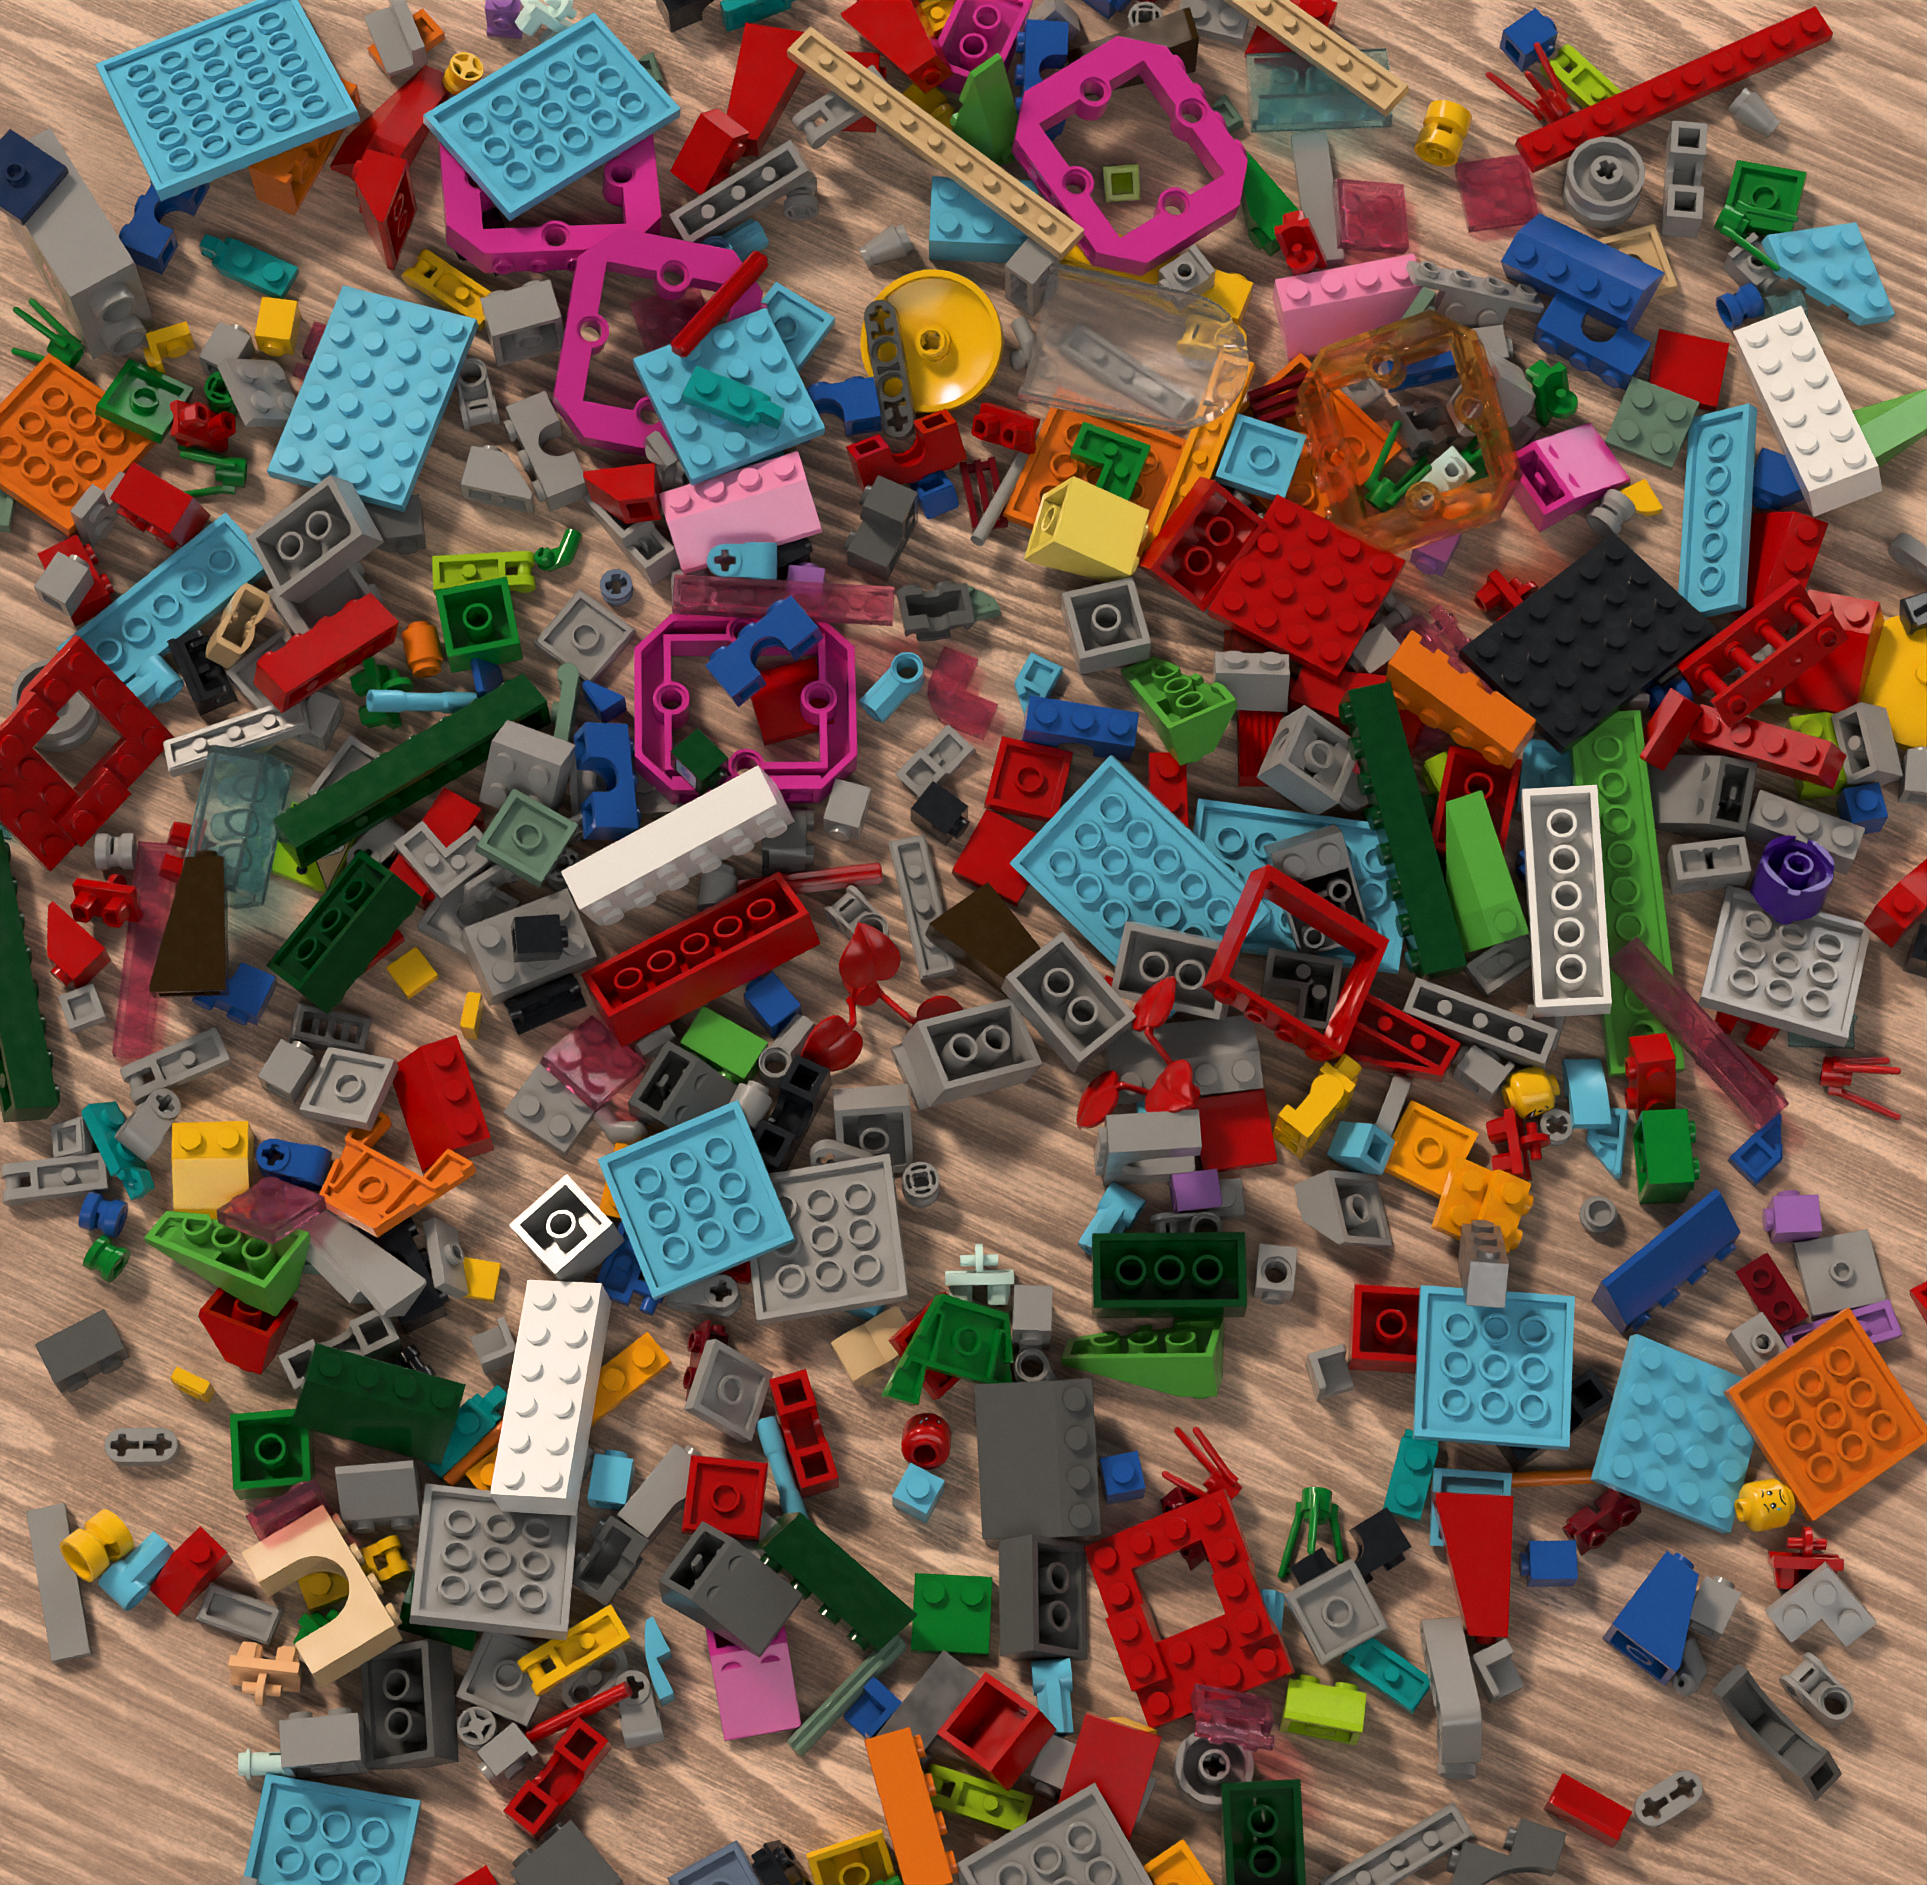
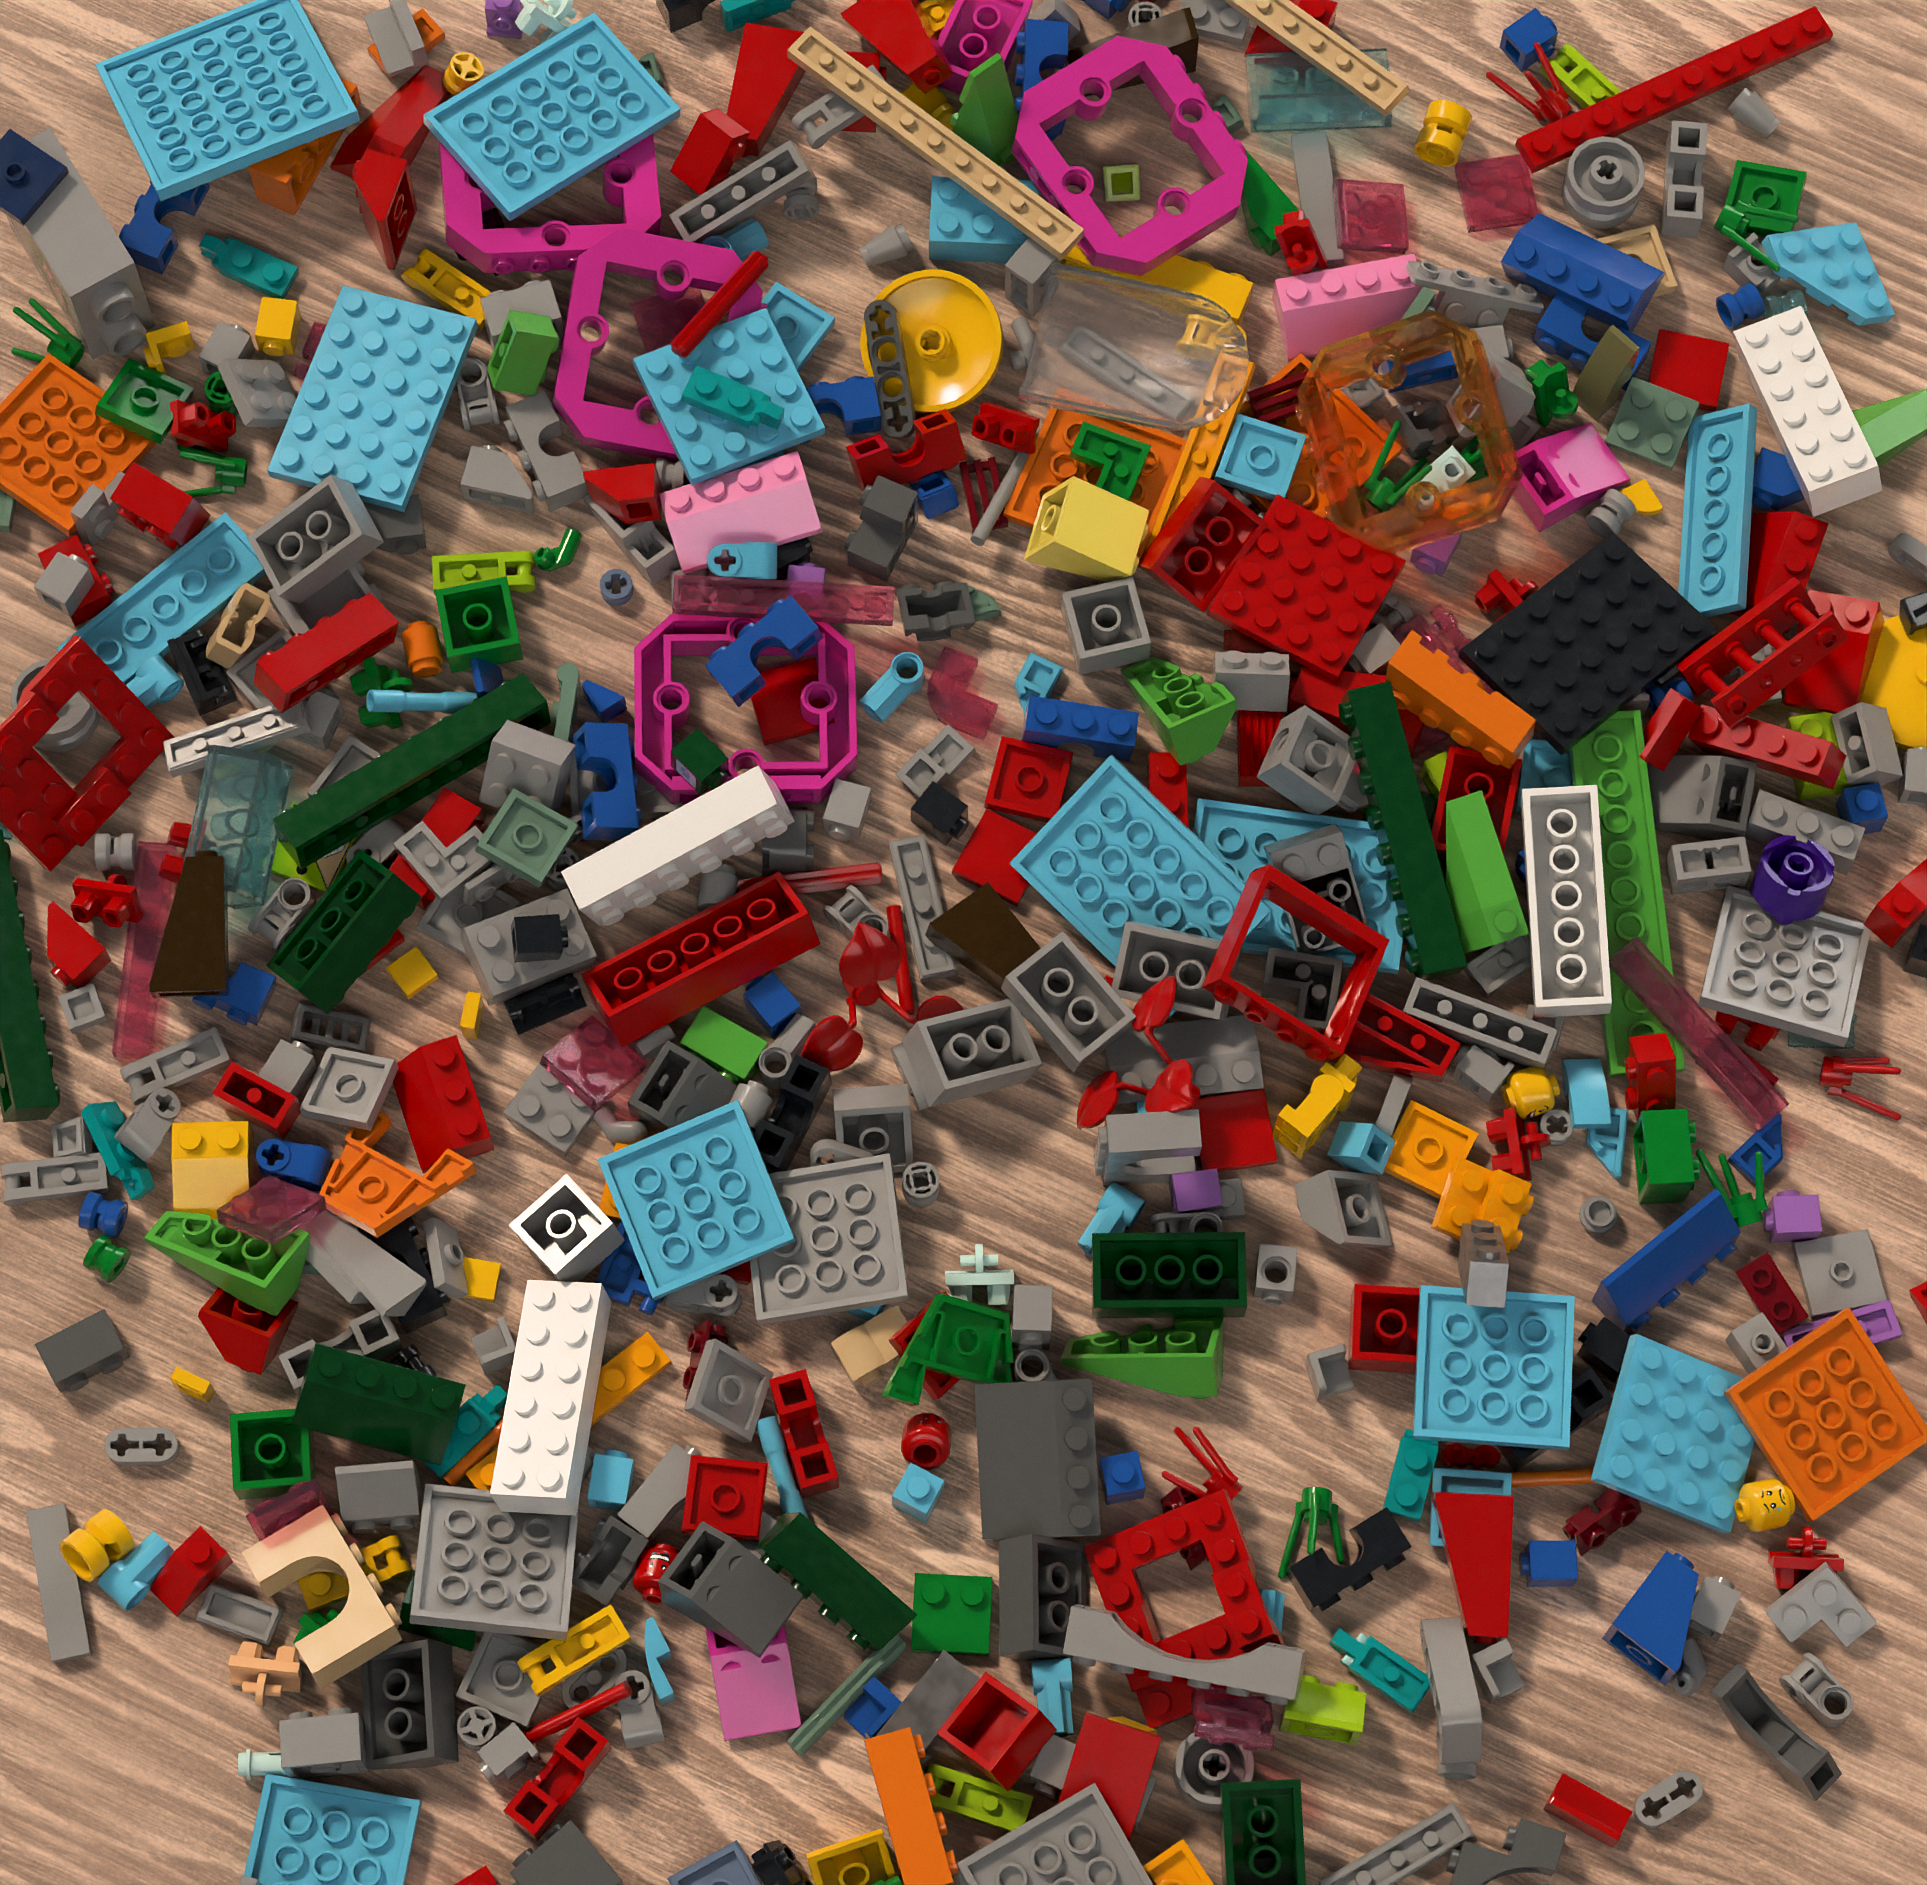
(257, 1100): none -> red brick
(282, 915): none -> light grey piece
(522, 353): none -> bright green brick
(585, 636): light grey tile -> none
(649, 1570): none -> red head
(659, 451): light grey tile -> none
(902, 976): none -> red bar
(1106, 1638): none -> light grey arch
(1195, 265): light grey brick -> none
(1335, 1611): light grey tile -> none
(1459, 1456): none -> red piece
(1604, 1347): none -> black brick
(1606, 373): none -> olive slope
(1742, 1207): none -> green plant

